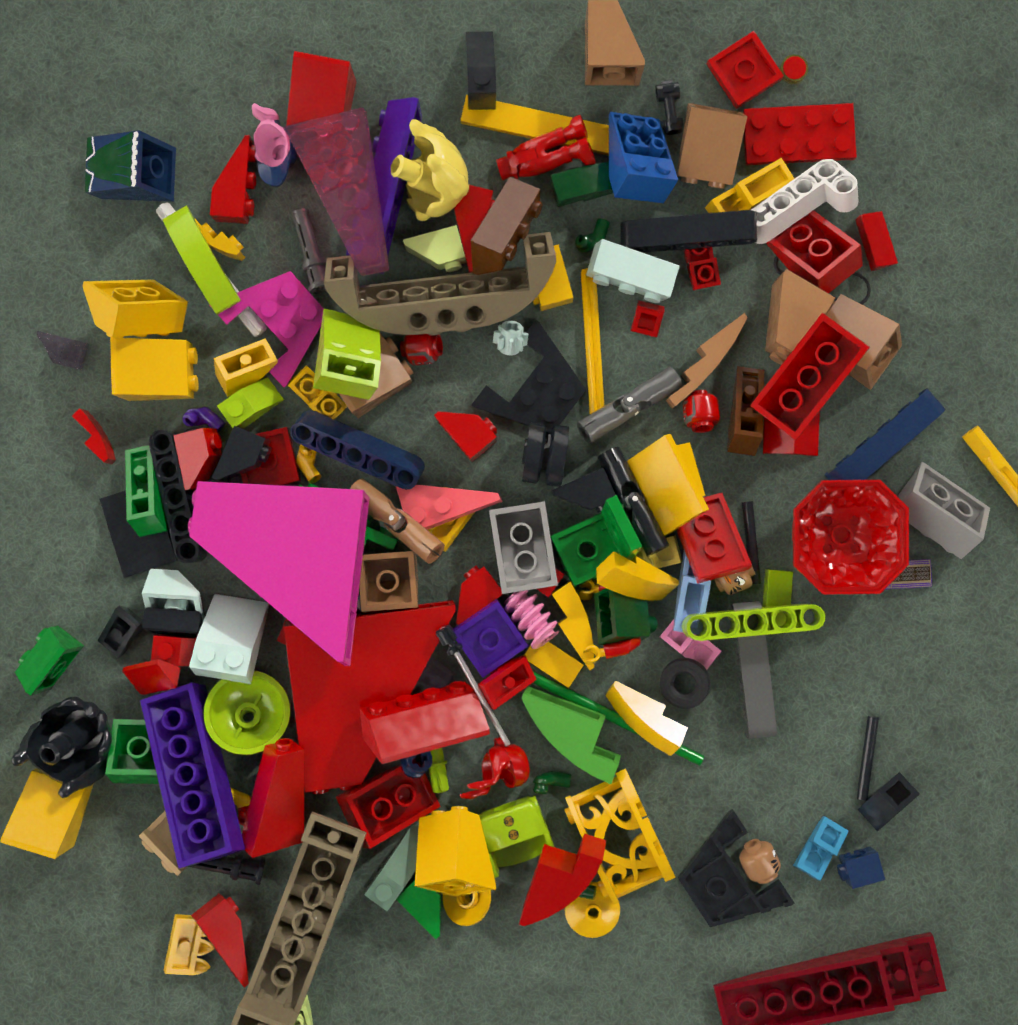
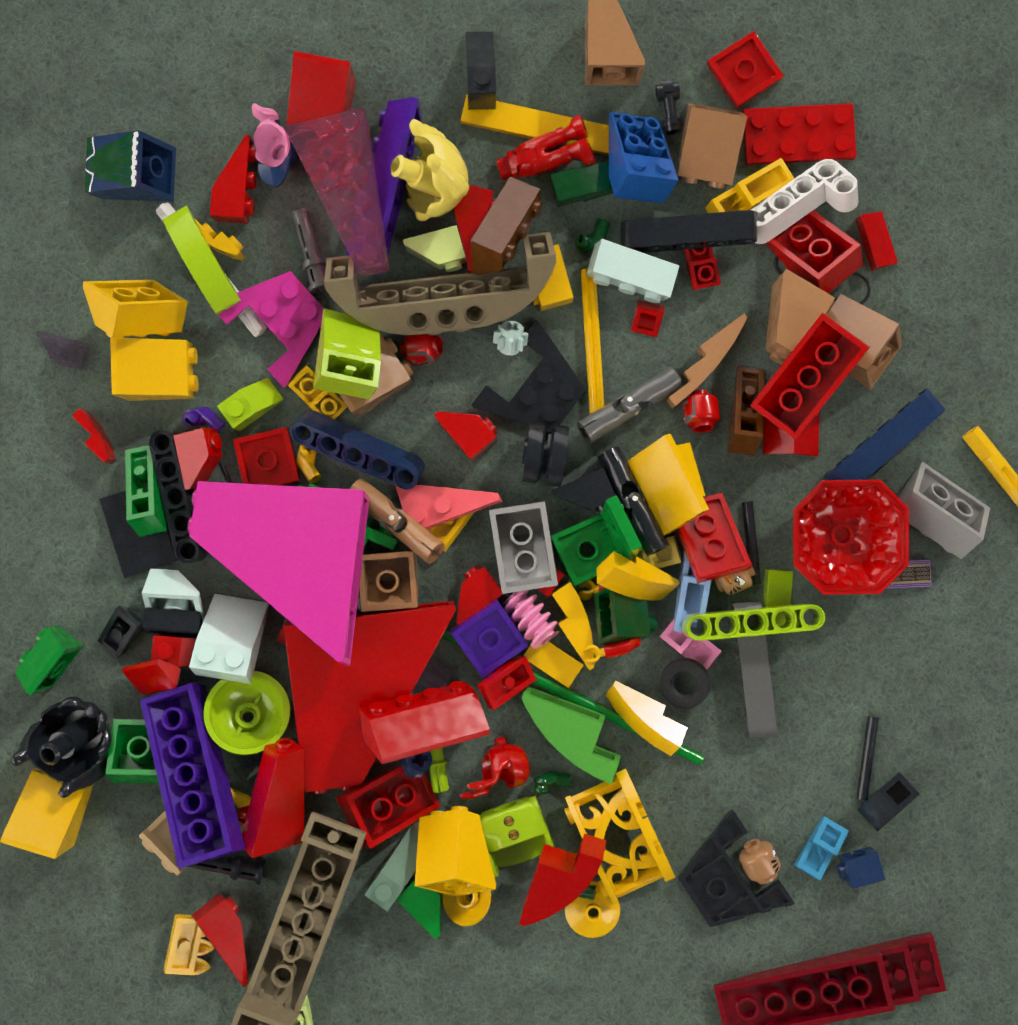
(241, 454): black slope -> none
(244, 366): yellow slope -> none
(447, 637): piece -> none
(794, 69): red tile -> none

